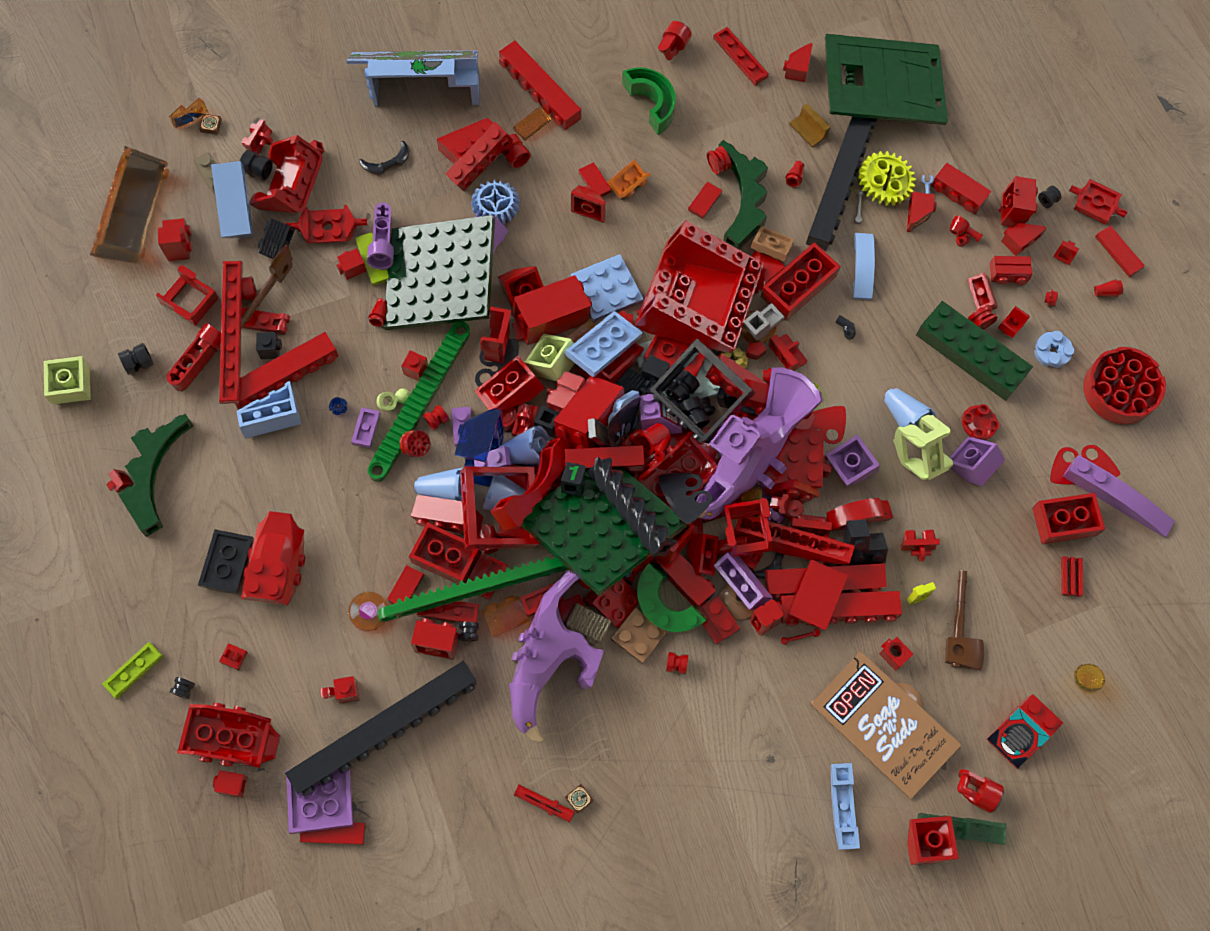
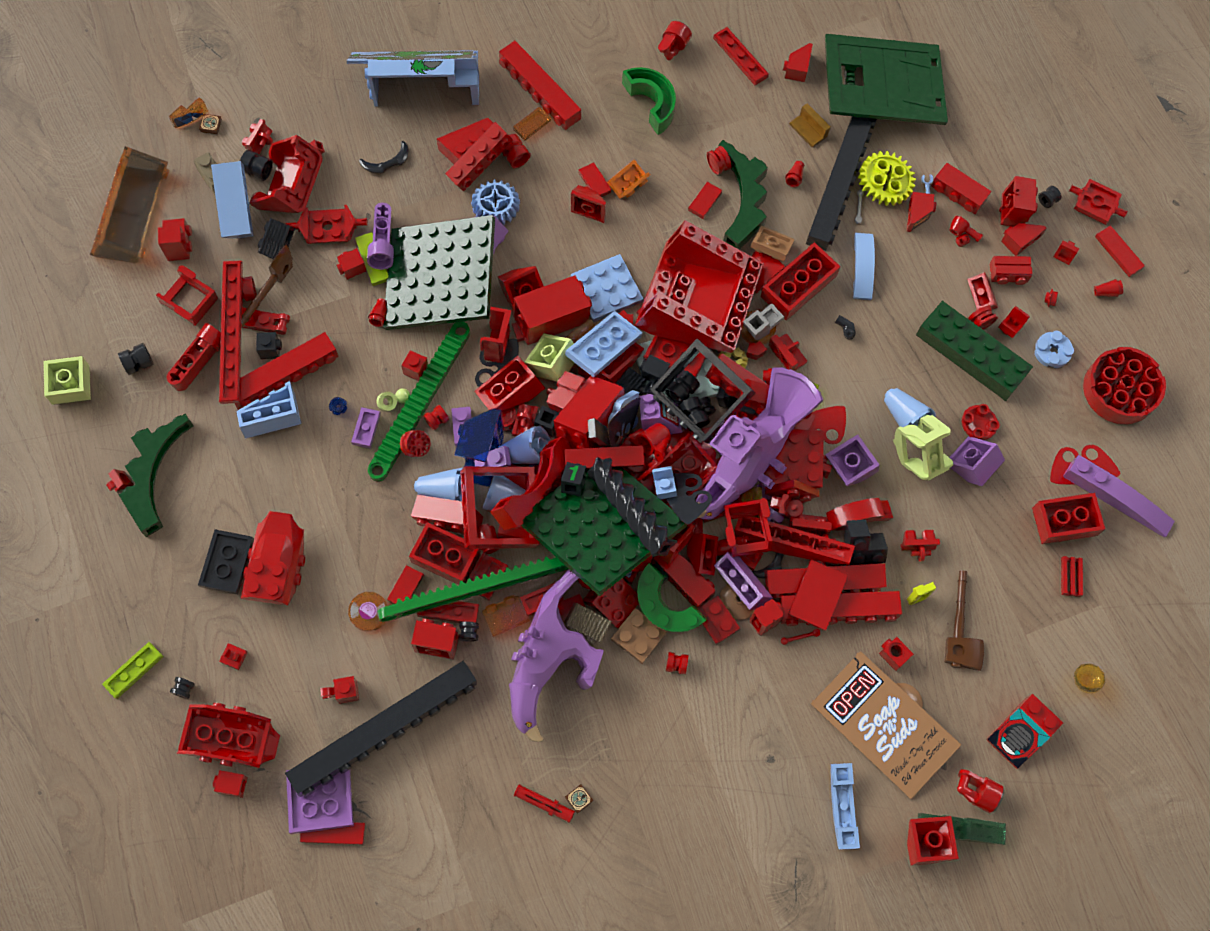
(664, 482): none -> light blue bracket

